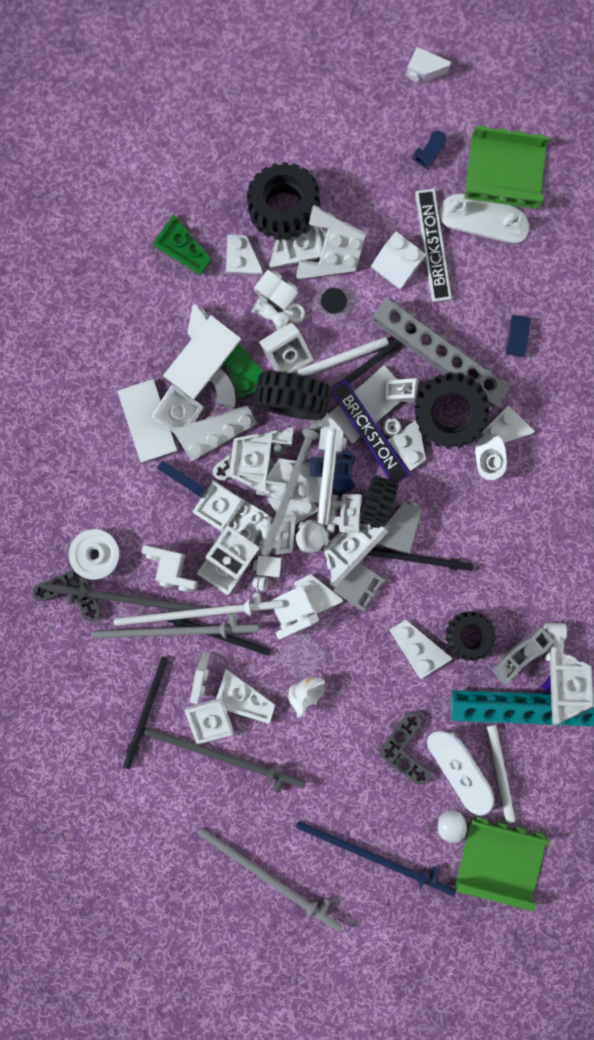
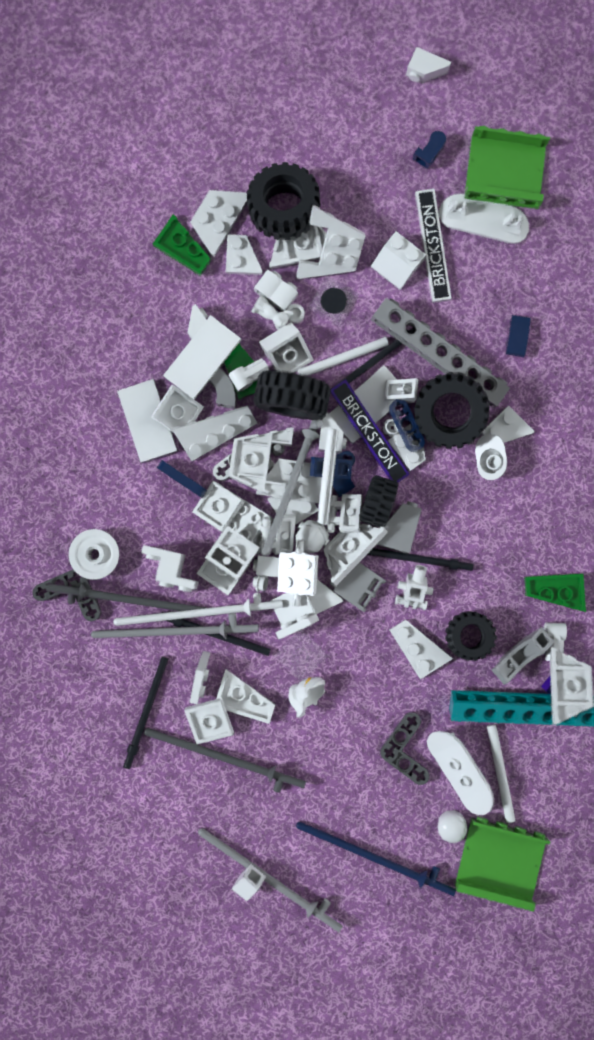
(217, 217): none -> white wing
(245, 376): none -> white piece
(248, 882): none -> white brick
(298, 573): none -> white plate
(414, 427): none -> dark blue beam
(414, 589): none -> white piece
(558, 589): none -> green wing

